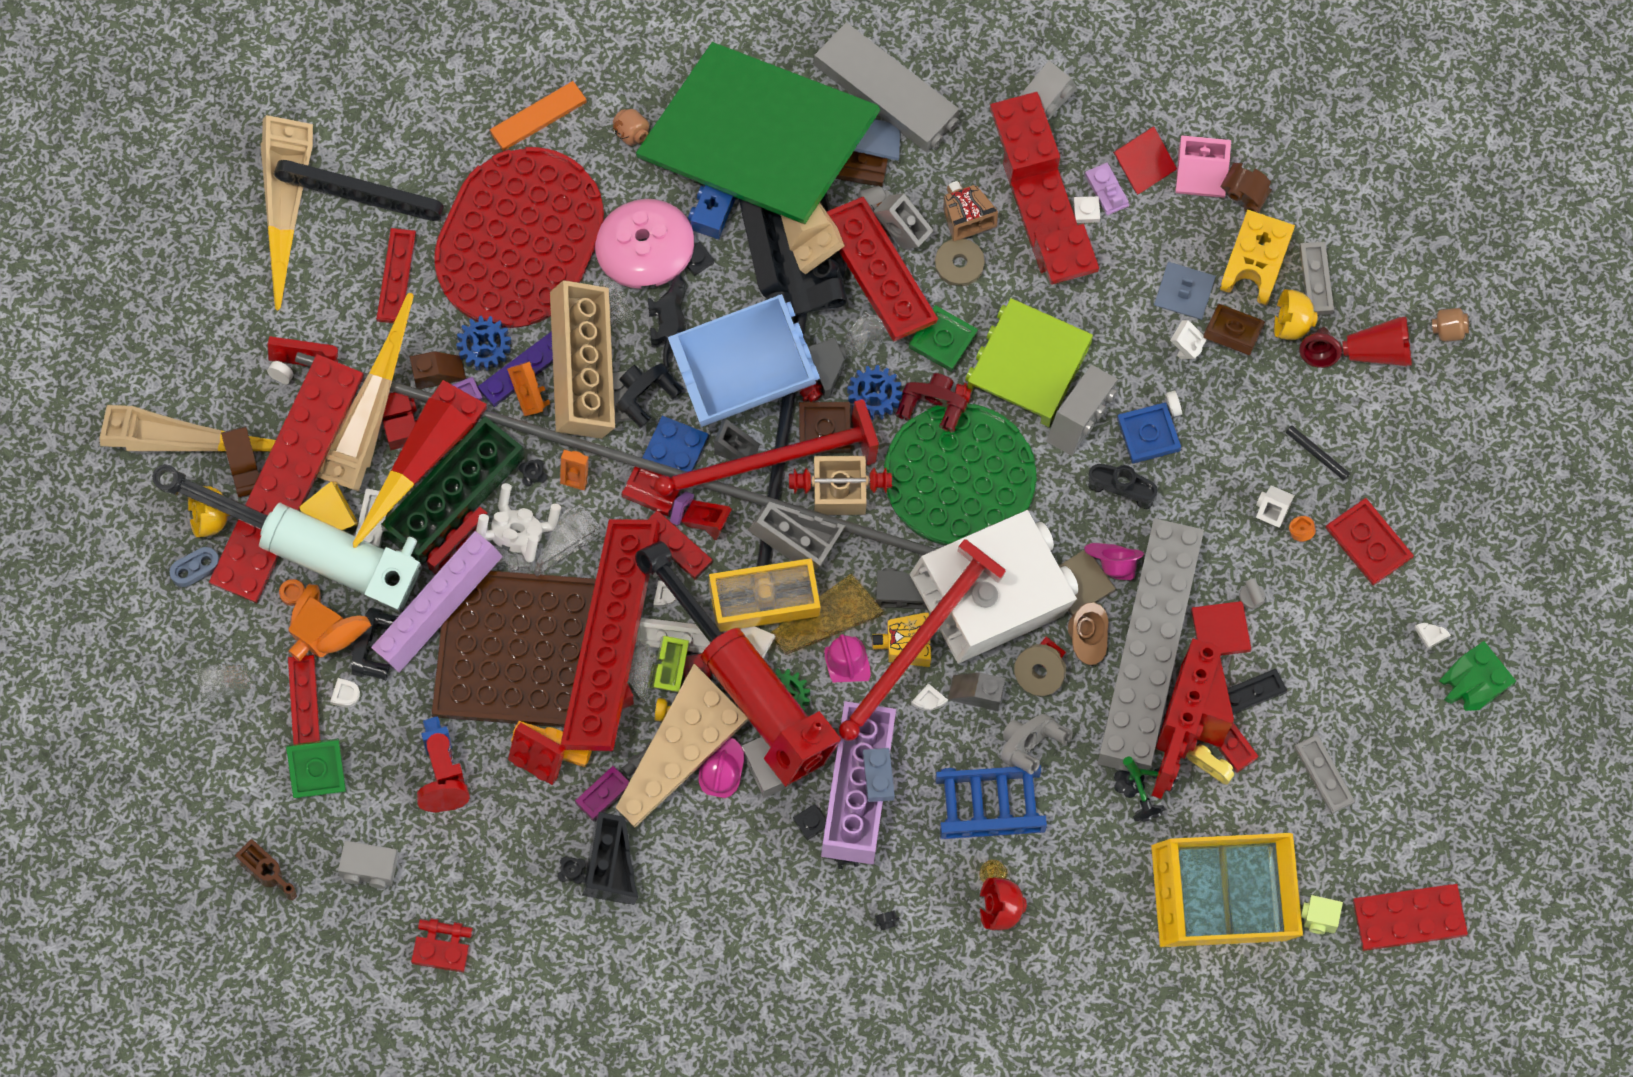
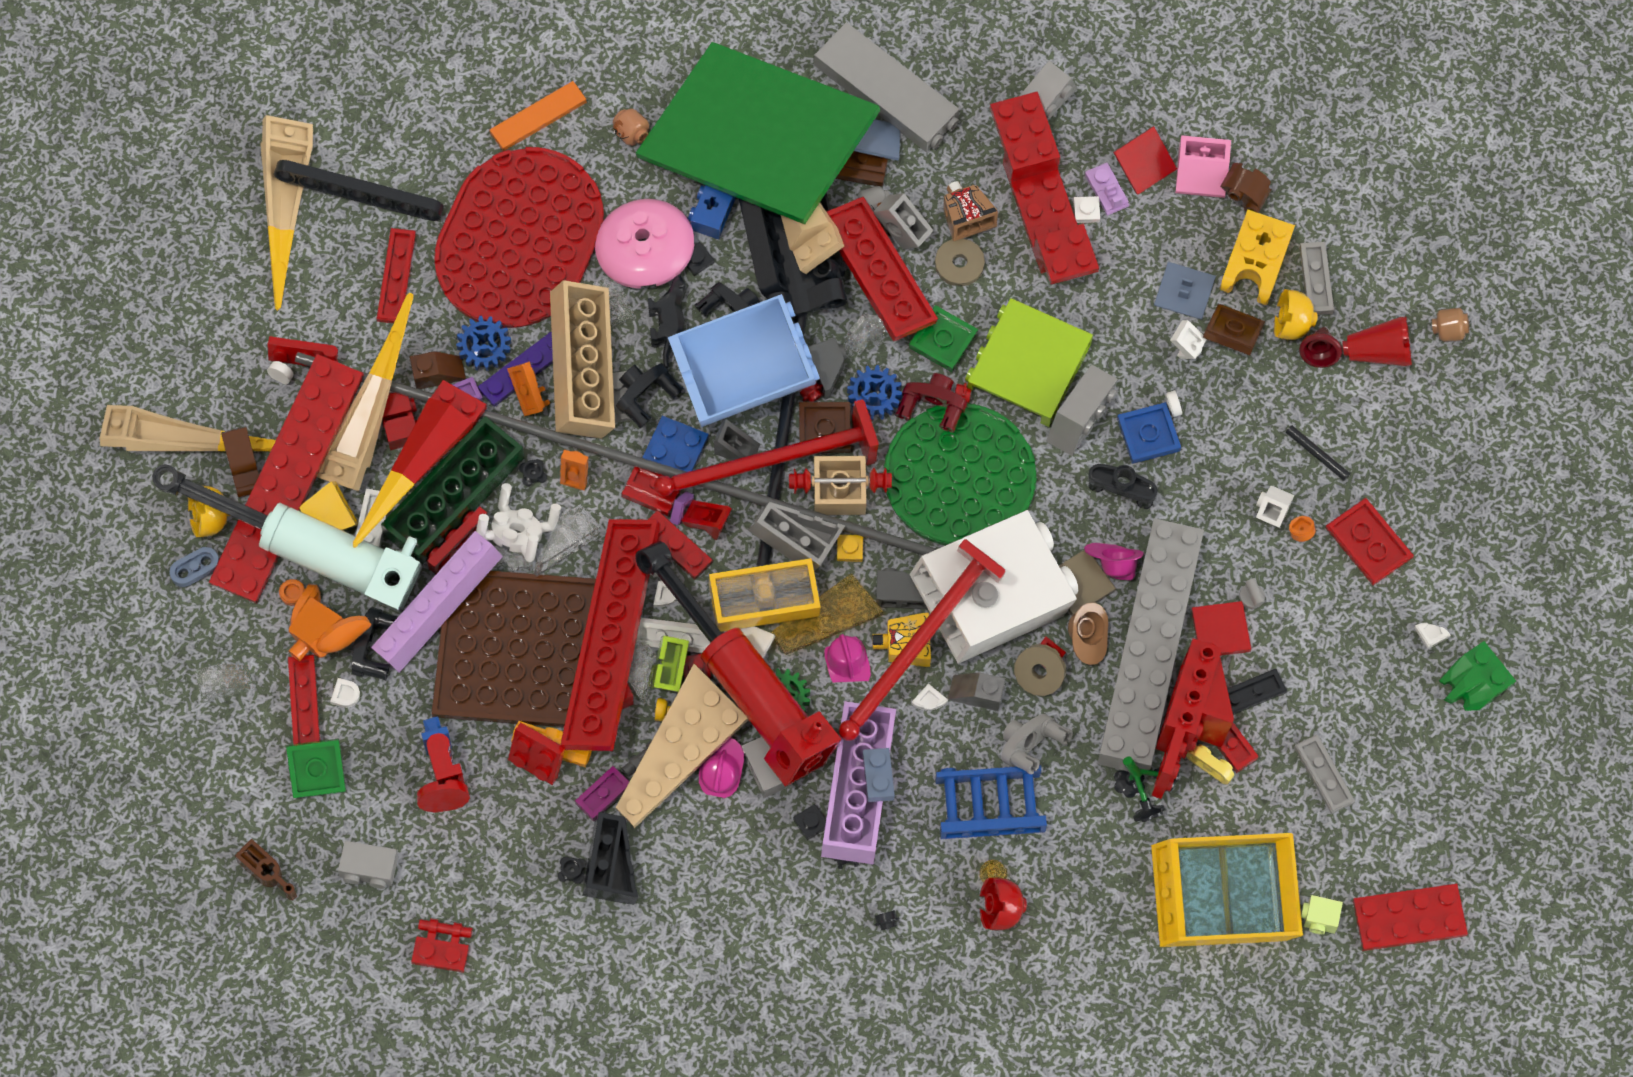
(722, 294): none -> black connector
(850, 548): none -> yellow plate

